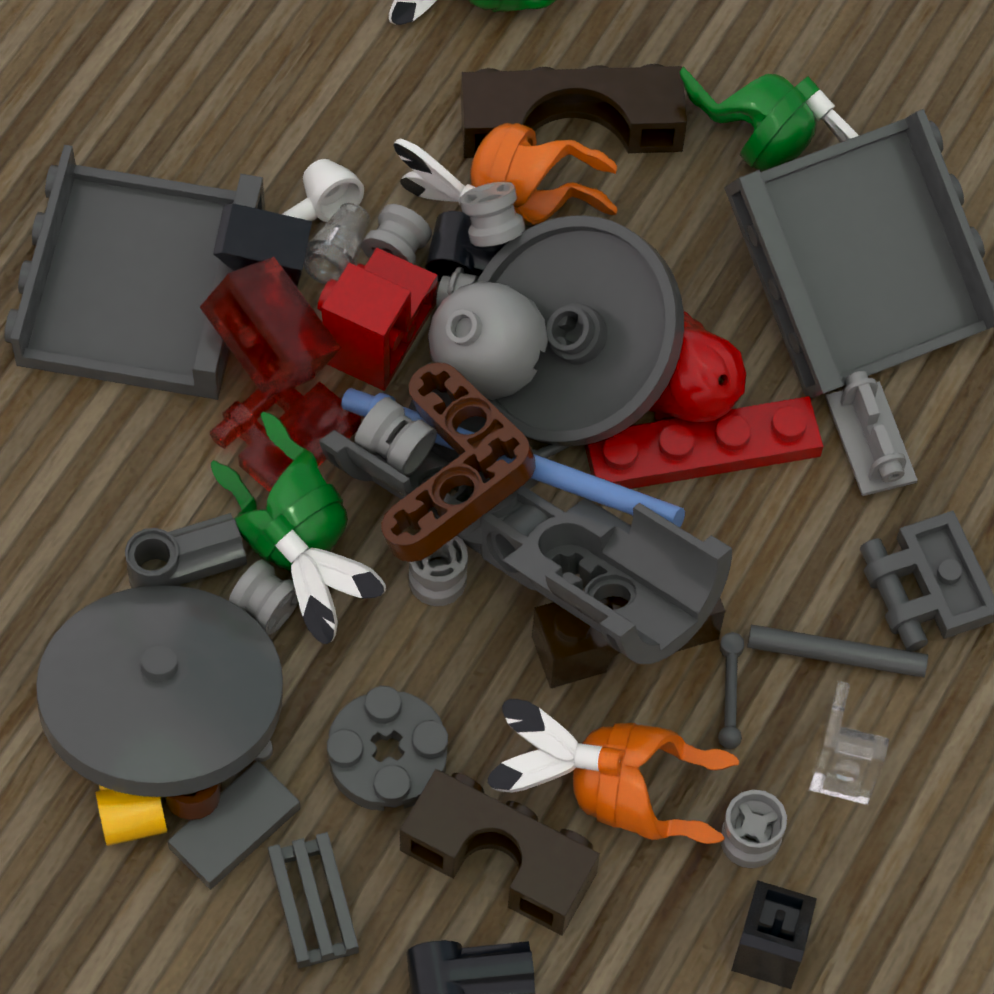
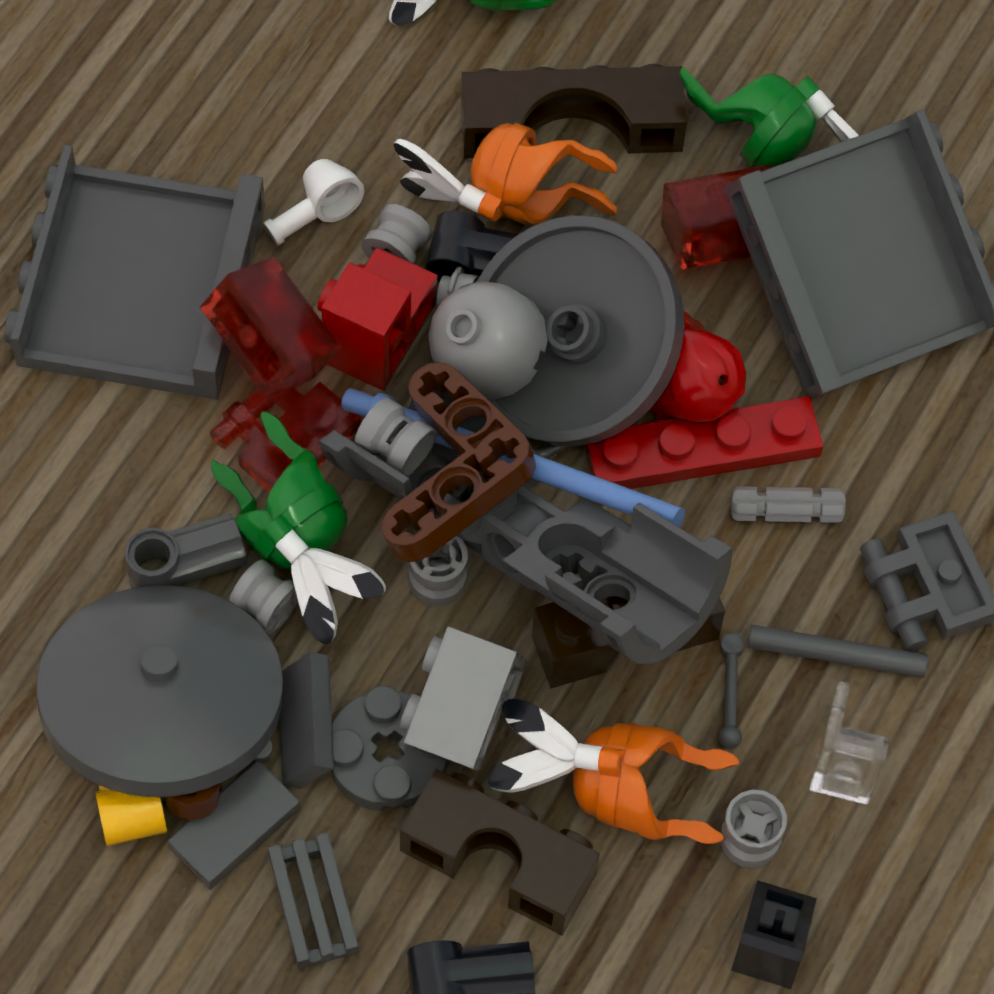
(255, 235): black slope -> none
(306, 721): none -> dark grey tile
(337, 243): clear cone -> none
(462, 697): none -> light grey brick
(492, 214): light grey wheel -> none
(701, 219): none -> clear red brick
(788, 504): none -> light grey axle
(870, 435): light grey hinge -> none

